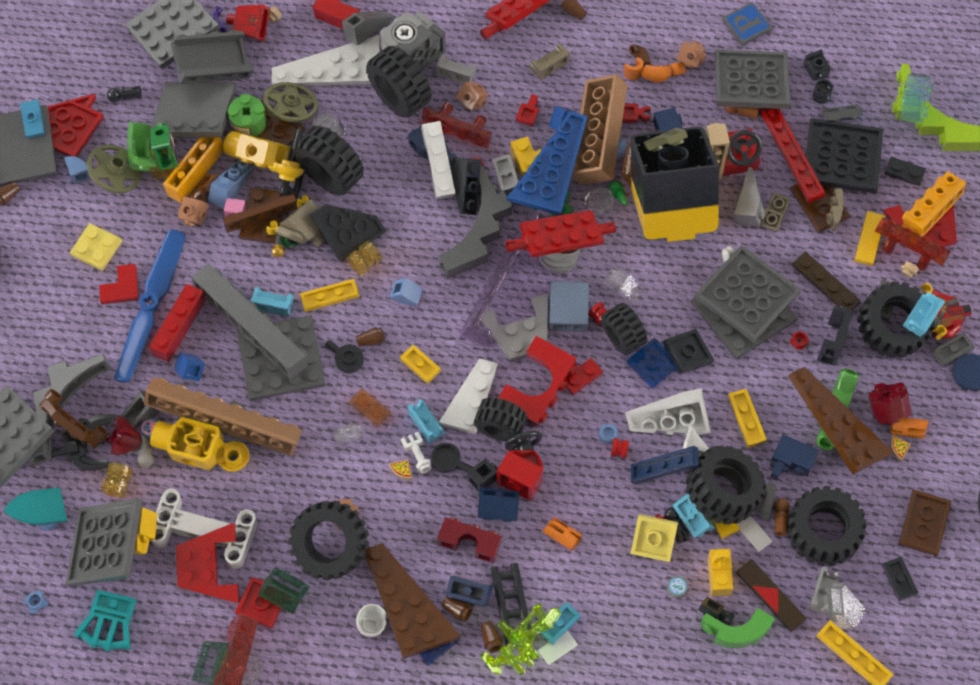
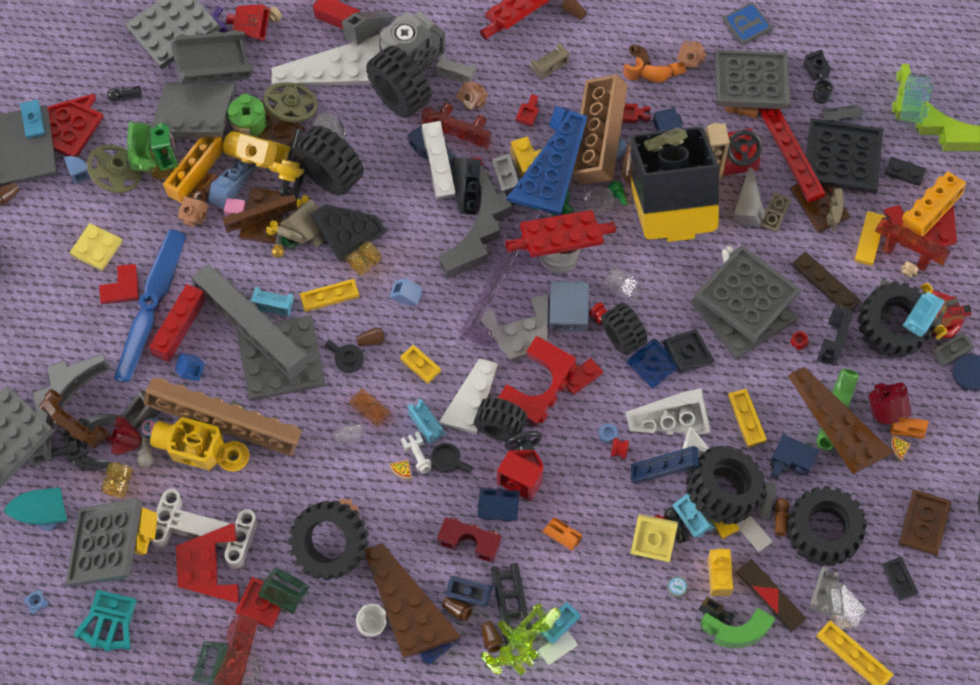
(485, 469): black brick -> none

